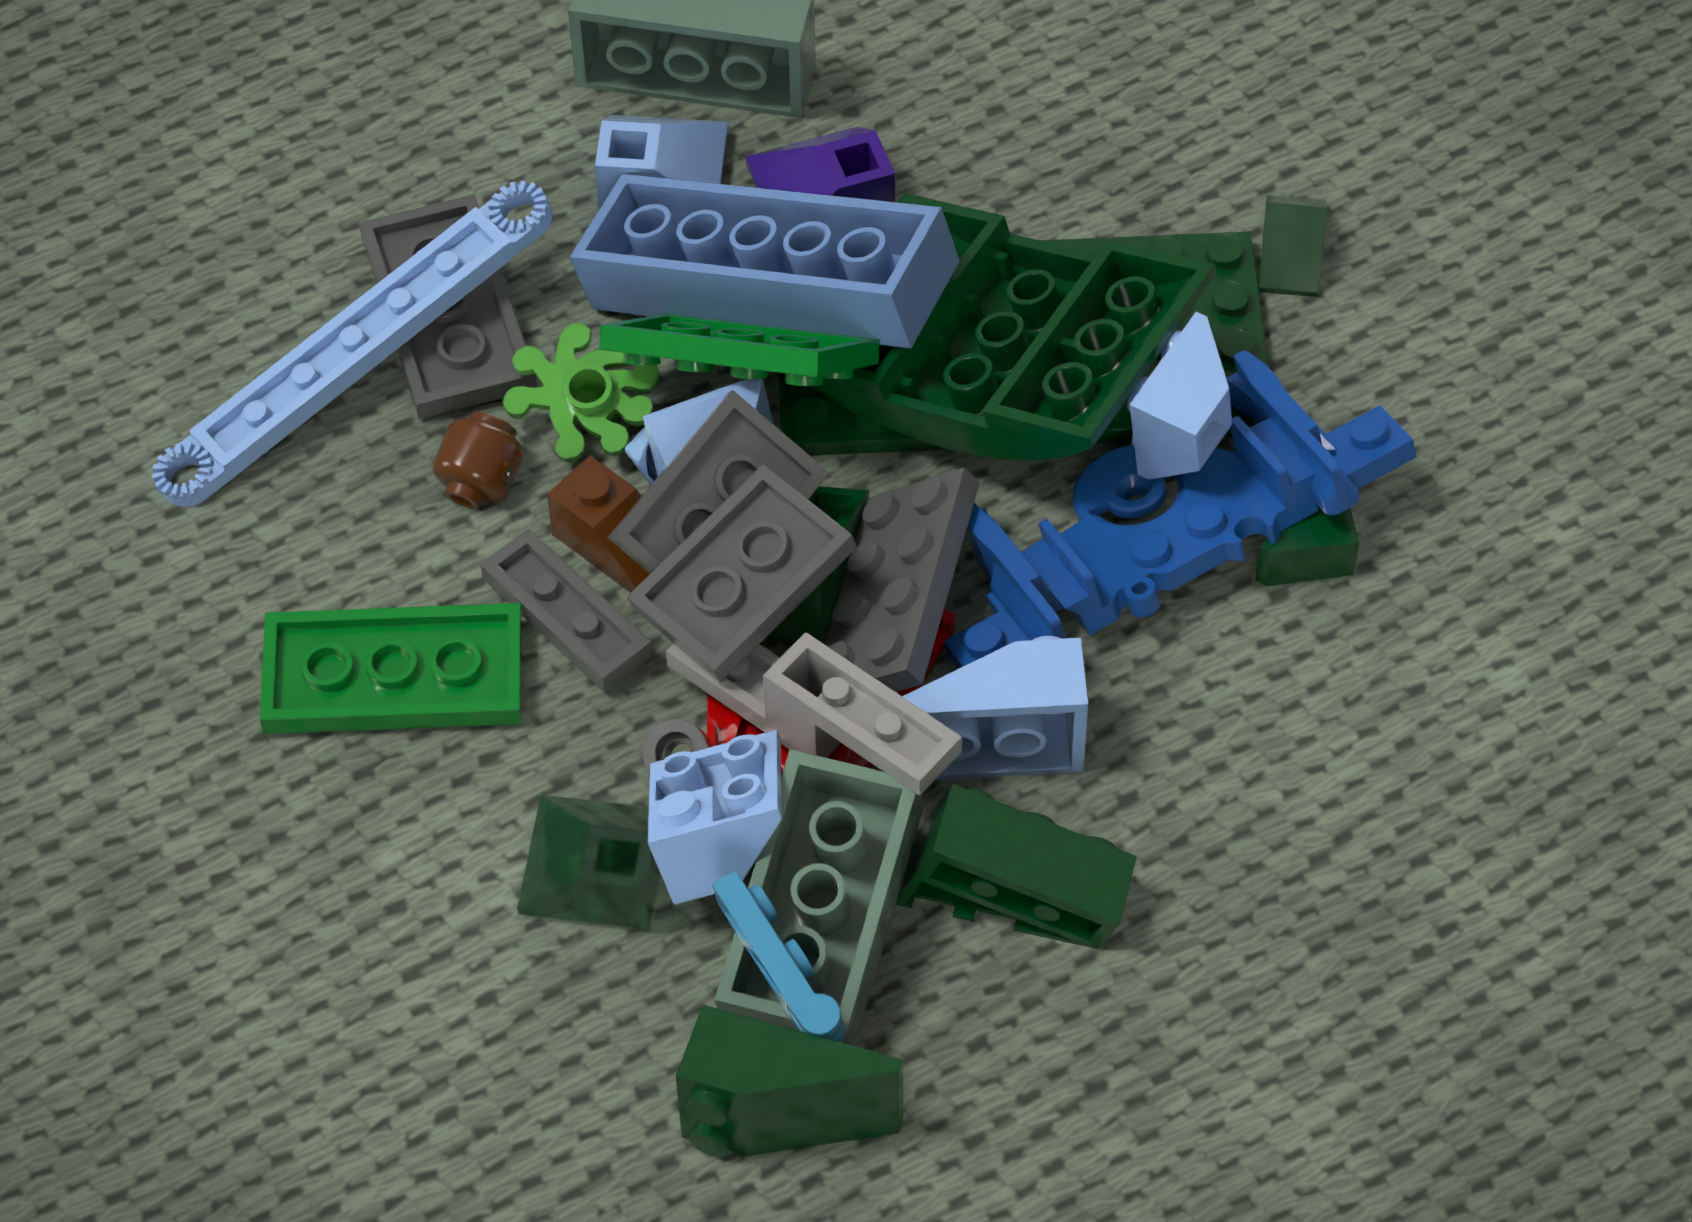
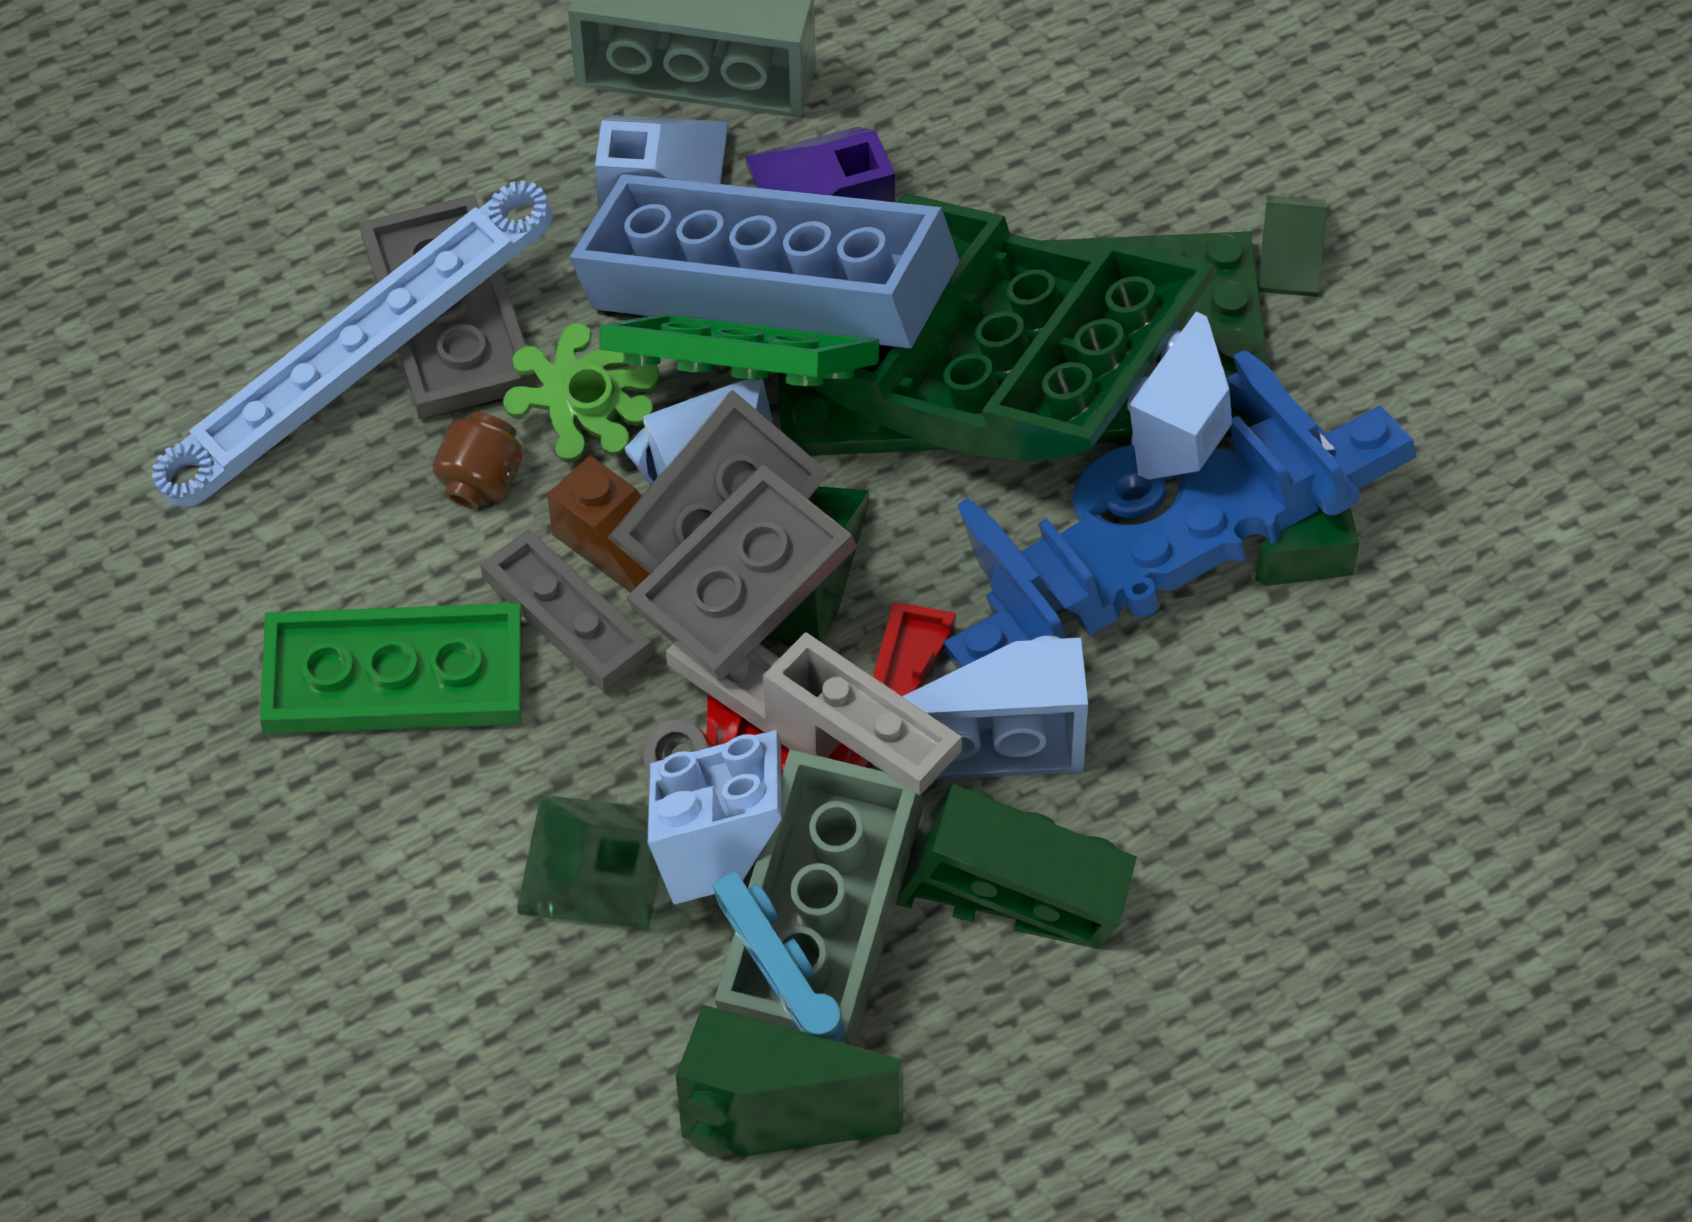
(902, 577): dark grey plate -> none

